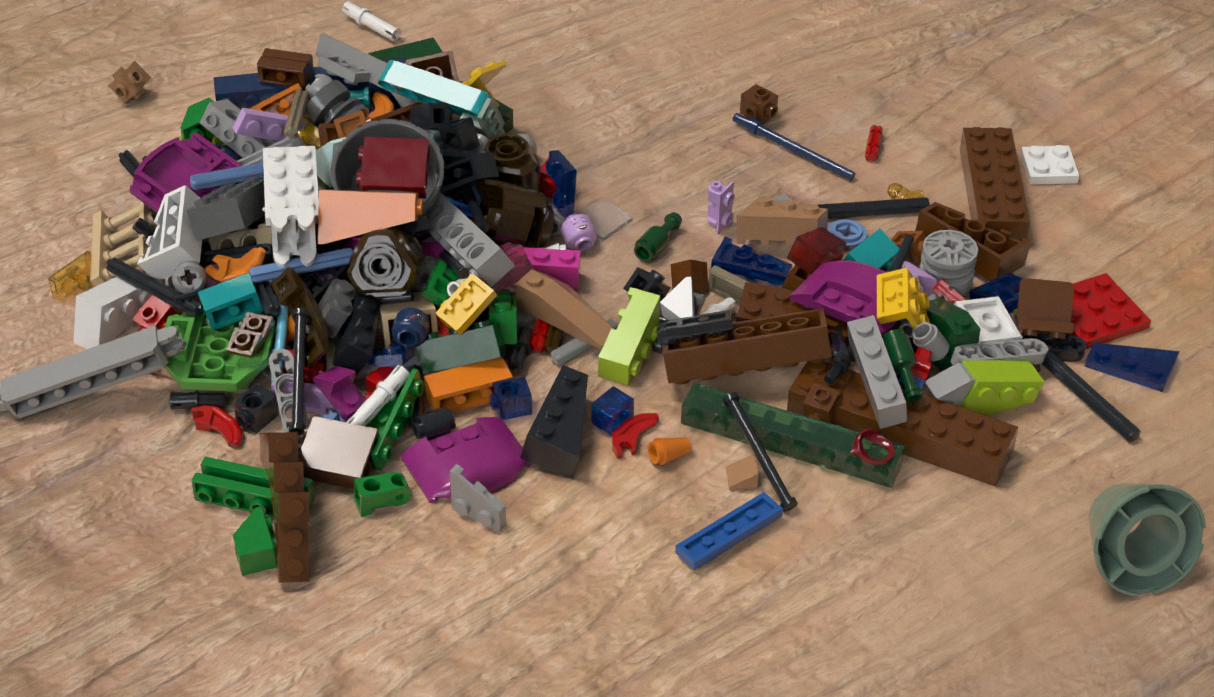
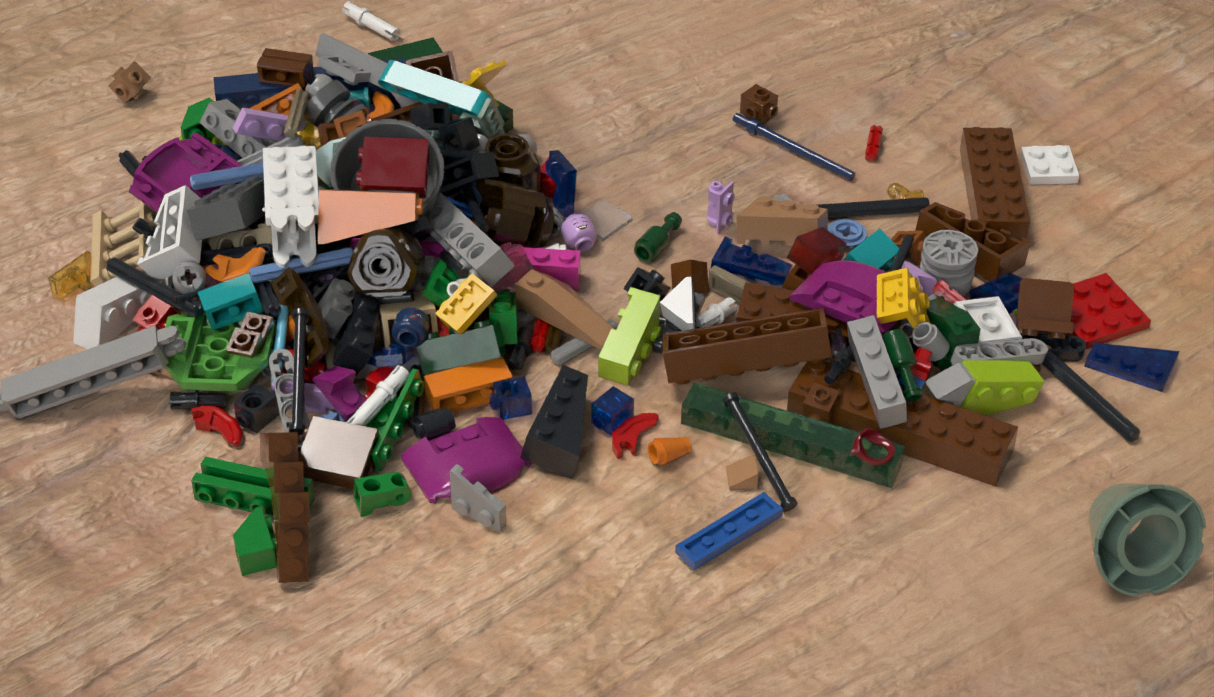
(694, 326): black hinge -> none

